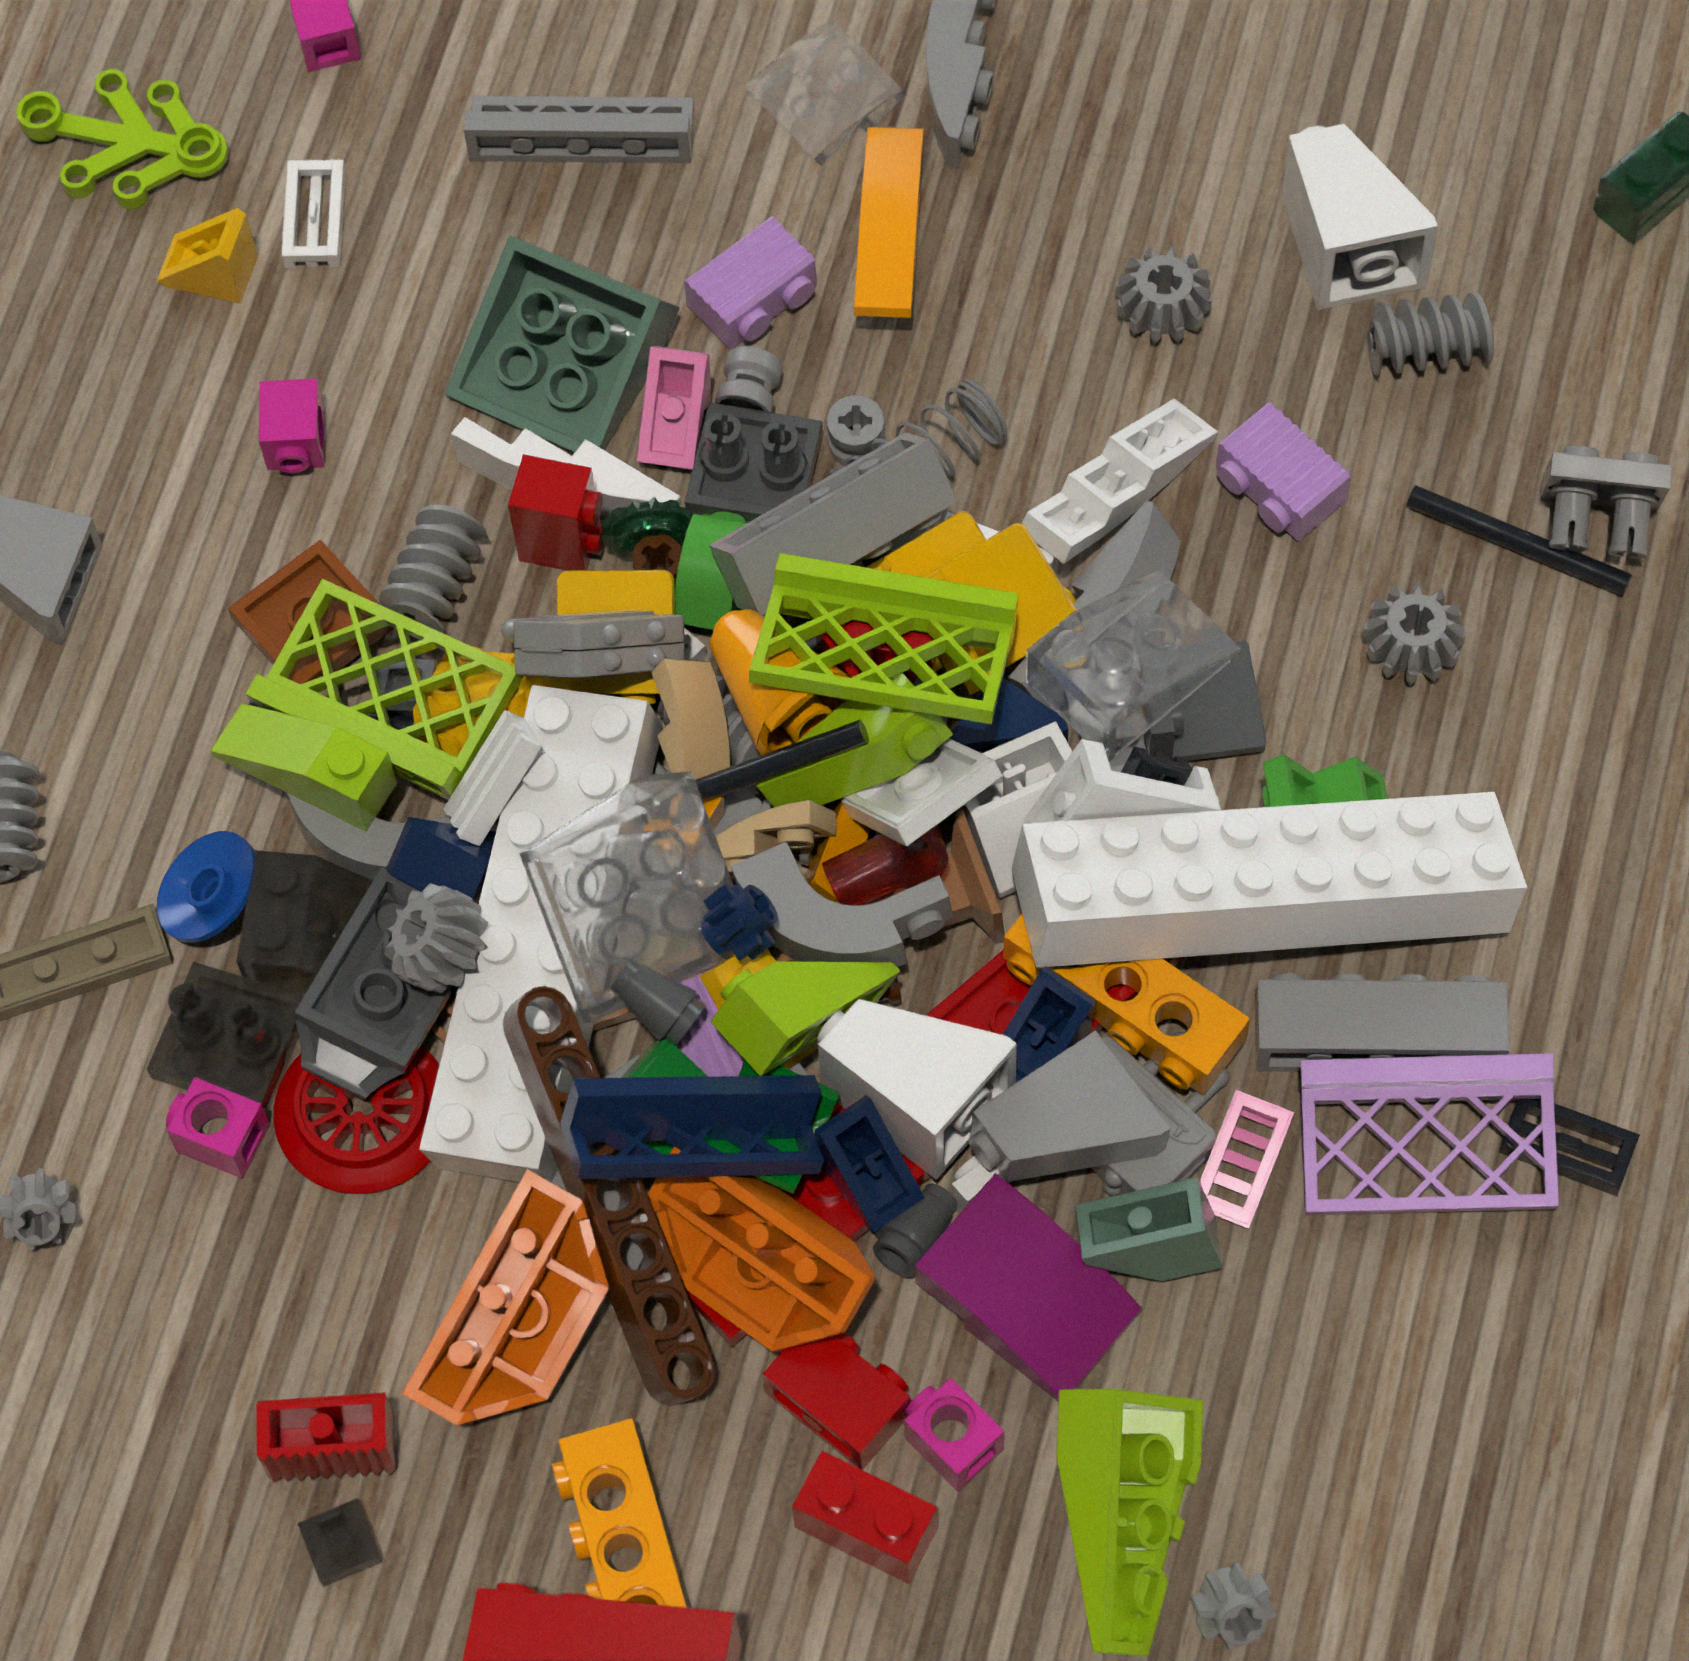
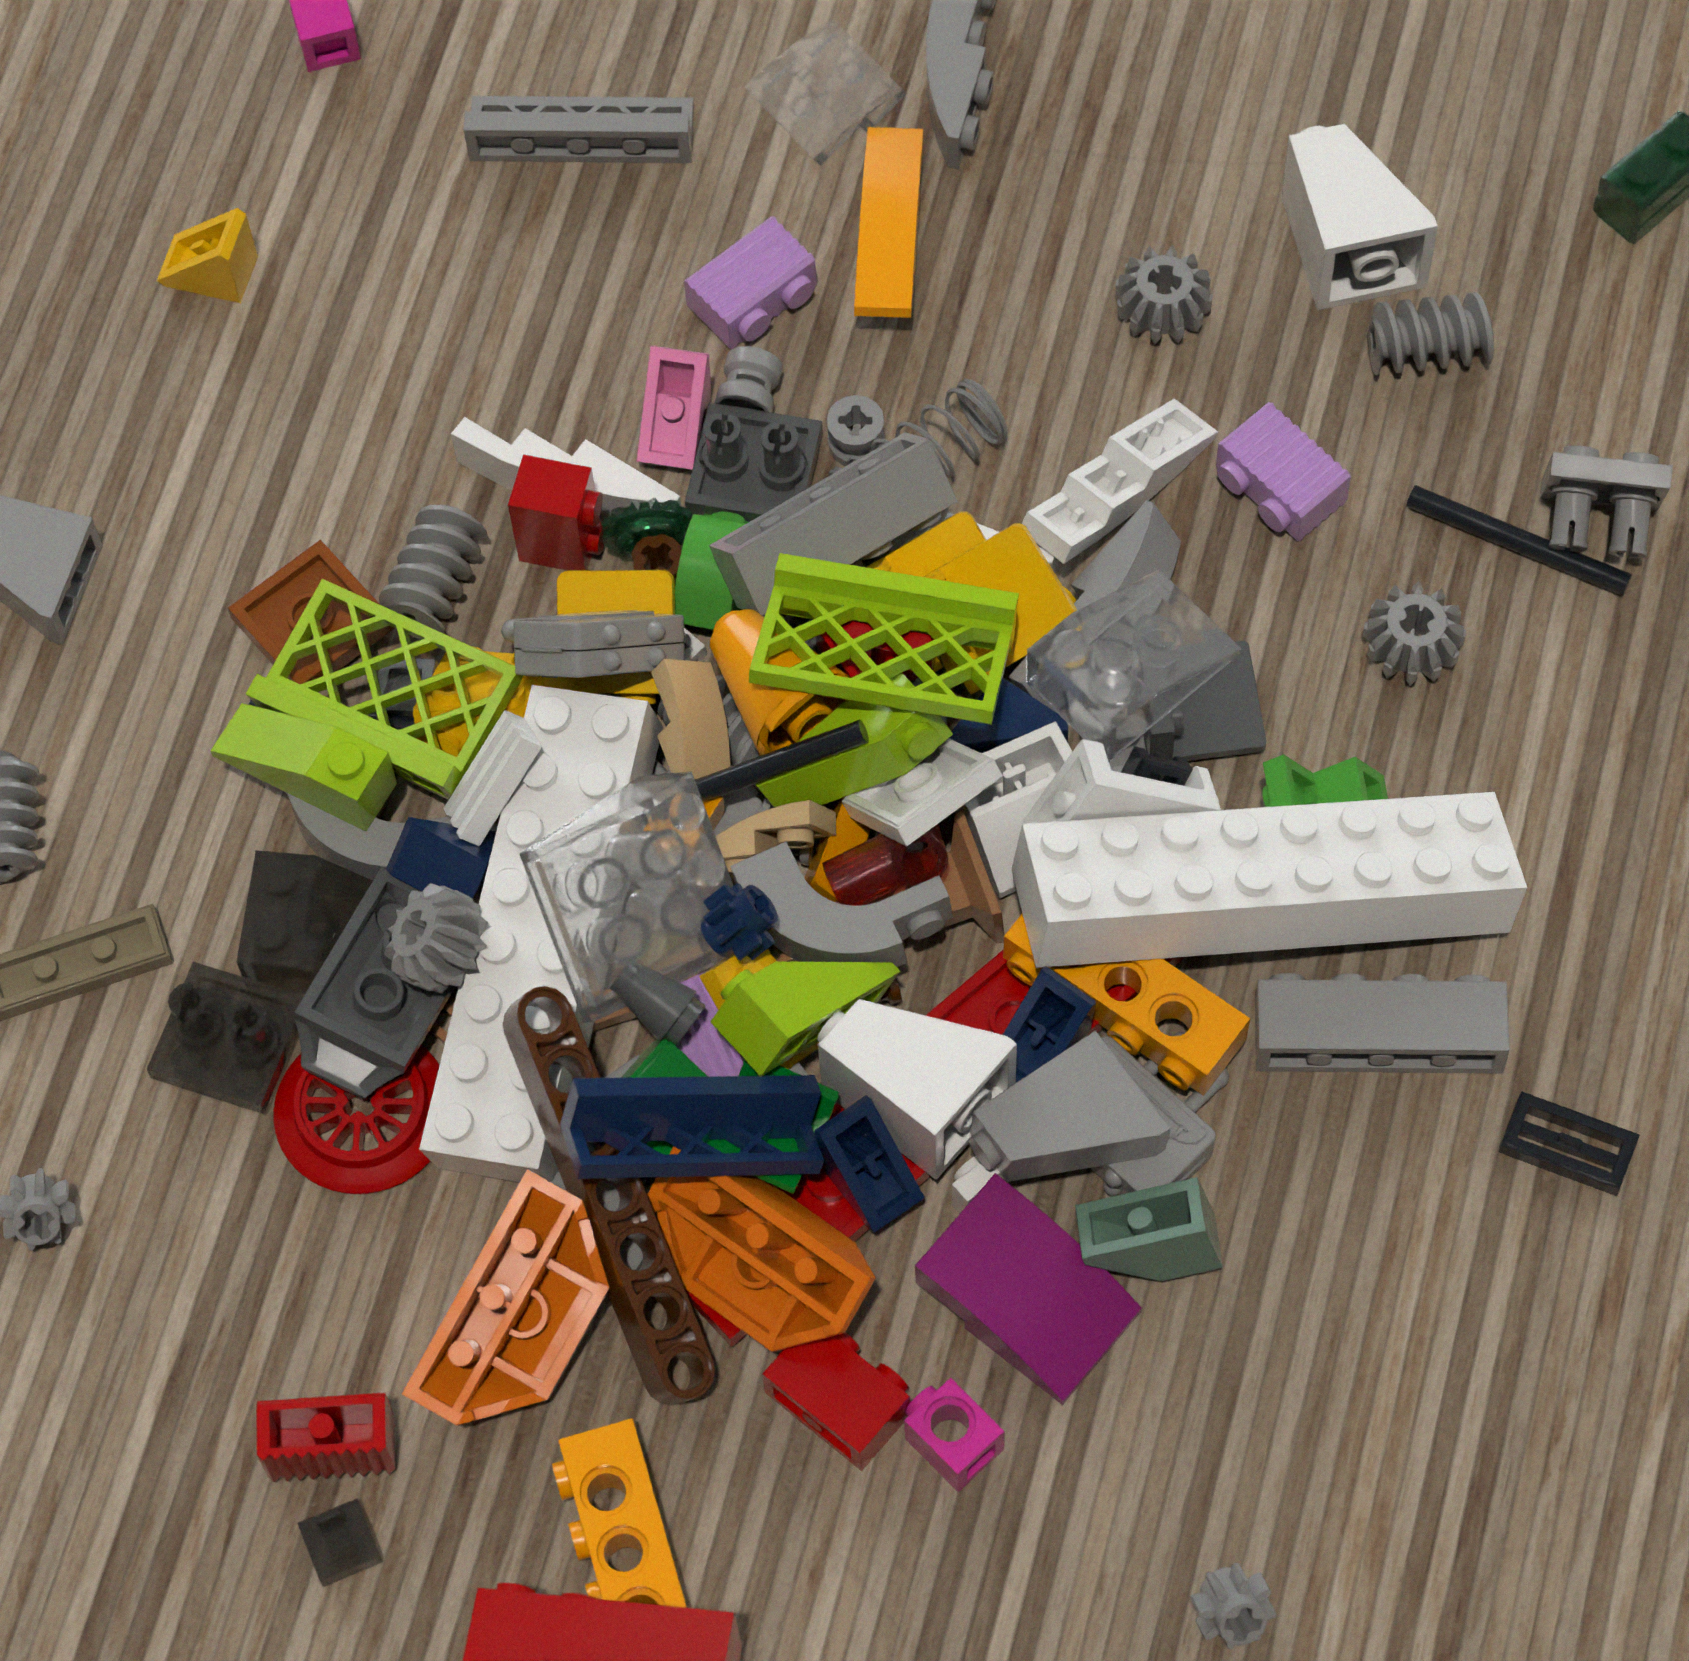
(126, 140): lime plant -> none
(206, 887): blue dish -> none
(234, 1144): dark pink brick -> none
(291, 424): dark pink brick -> none
(312, 252): white tile -> none
(558, 347): sand green slope -> none
(865, 1517): red brick -> none
(913, 1232): dark grey cone -> none
(1122, 1486): lime wedge -> none
(1260, 1112): bright pink slope -> none
(1427, 1080): lavender fence -> none

